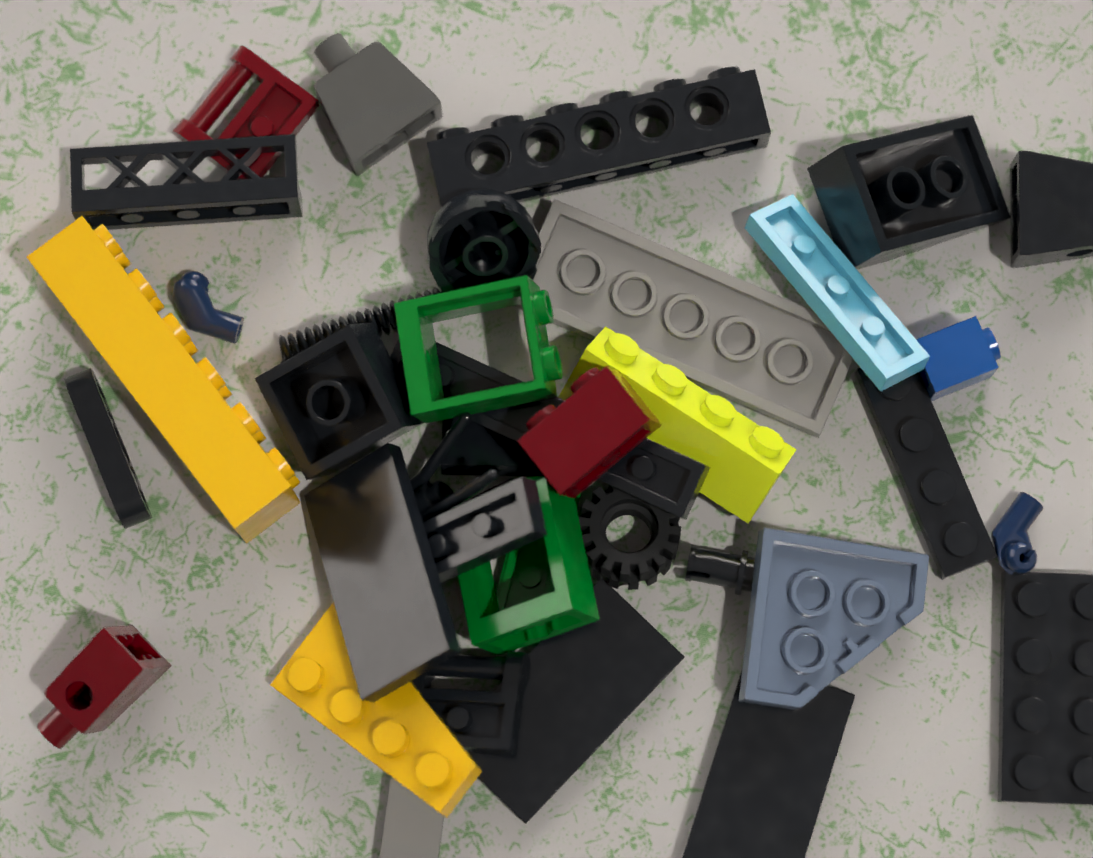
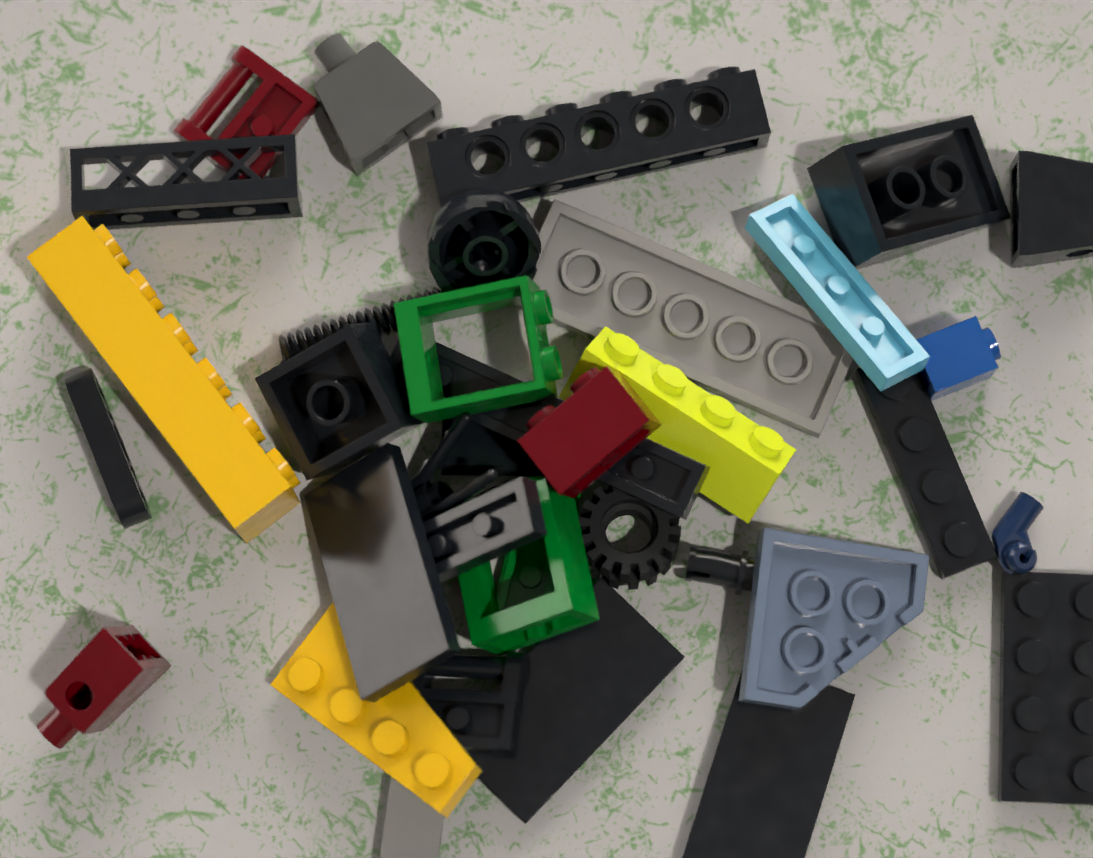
(198, 311): dark blue arm -> none

